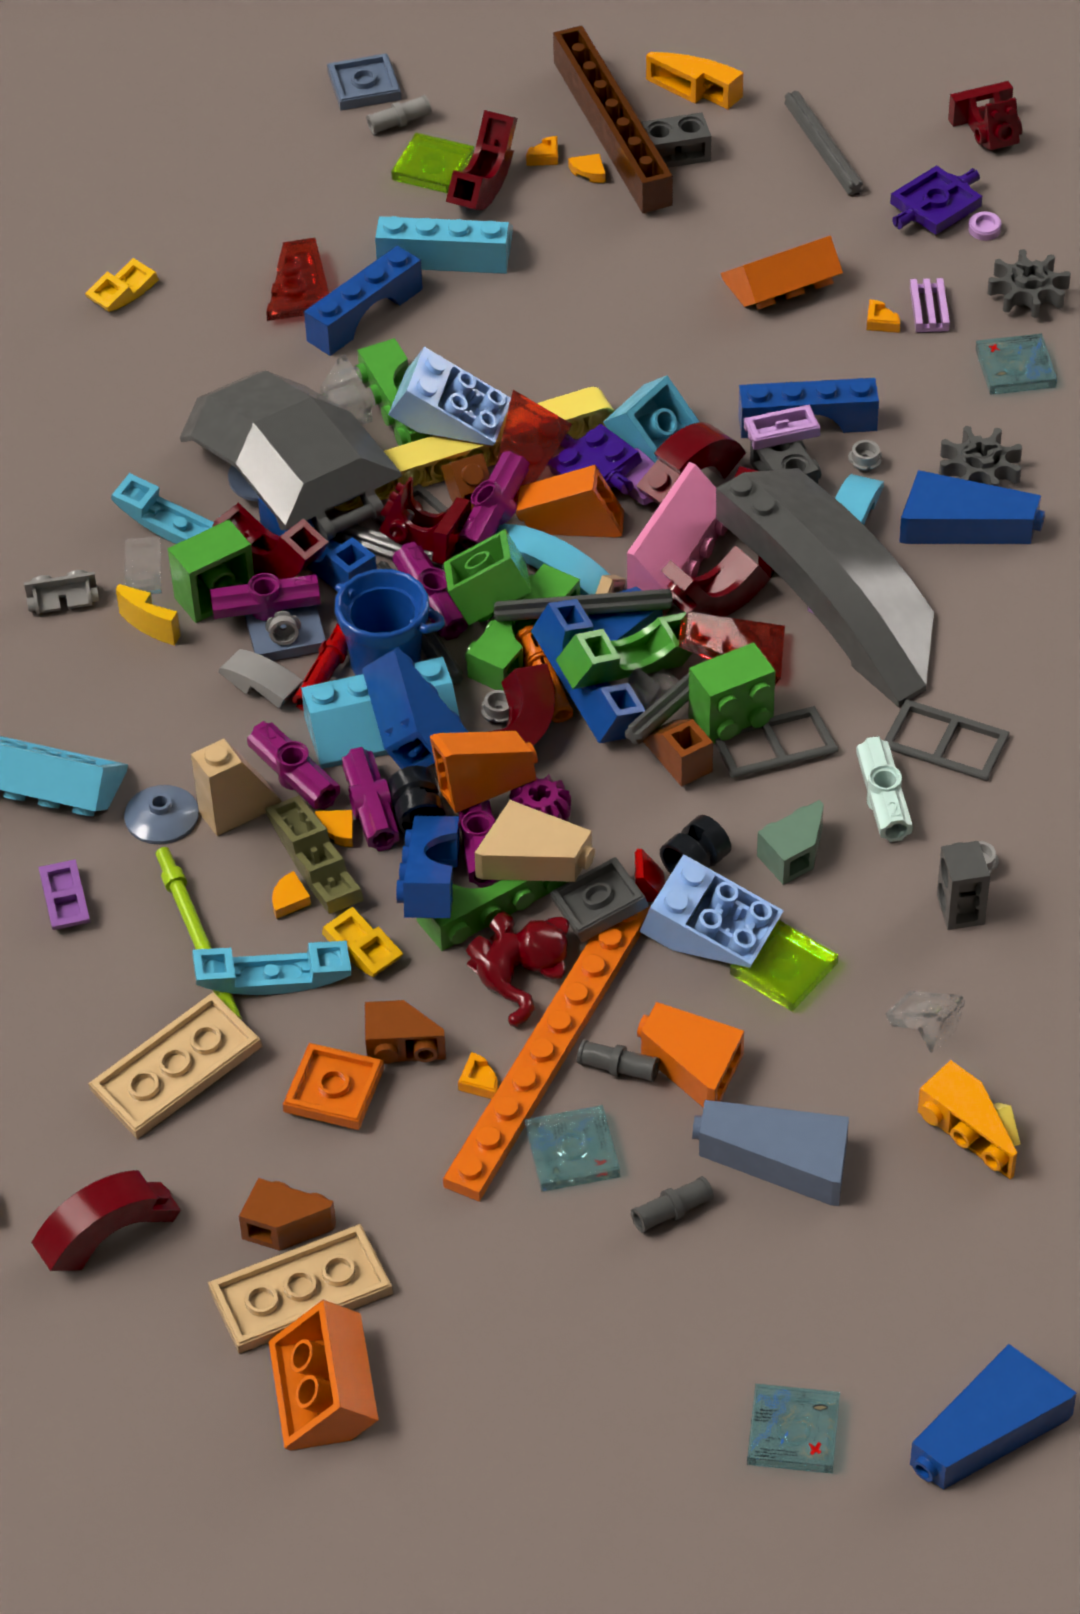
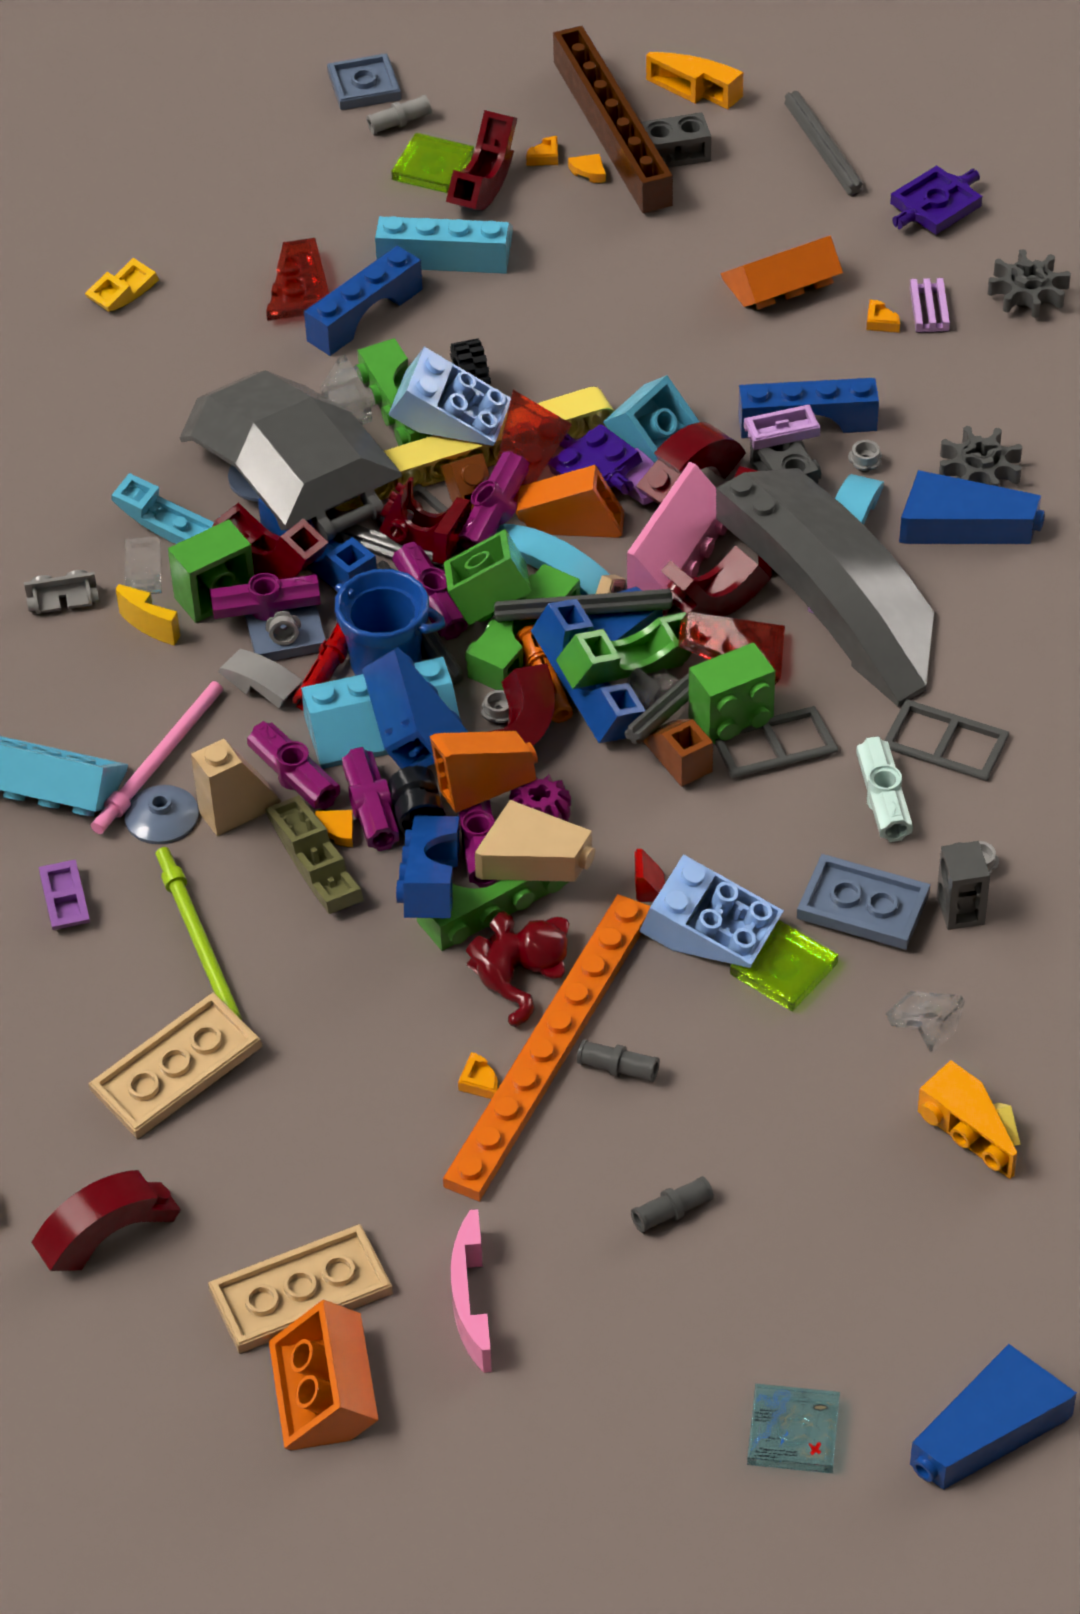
(119, 800): none -> bright pink bar
(272, 974): medium azure slope -> none
(284, 1216): dark orange slope -> none
(289, 895): light orange tile -> none
(333, 1086): orange plate -> none
(367, 947): yellow slope -> none
(401, 1033): dark orange slope -> none
(471, 358): none -> black tyre
(471, 1328): none -> bright pink slope
(572, 1148): clear light blue tile -> none
(599, 899): dark grey tile -> none
(692, 1050): orange slope -> none
(699, 840): black wheel -> none
(777, 1145): sand blue slope -> none
(792, 843): sand green slope -> none
(863, 901): none -> sand blue plate
(985, 226): lavender tile -> none
(993, 124): dark red tile -> none
(1016, 364): clear light blue tile -> none

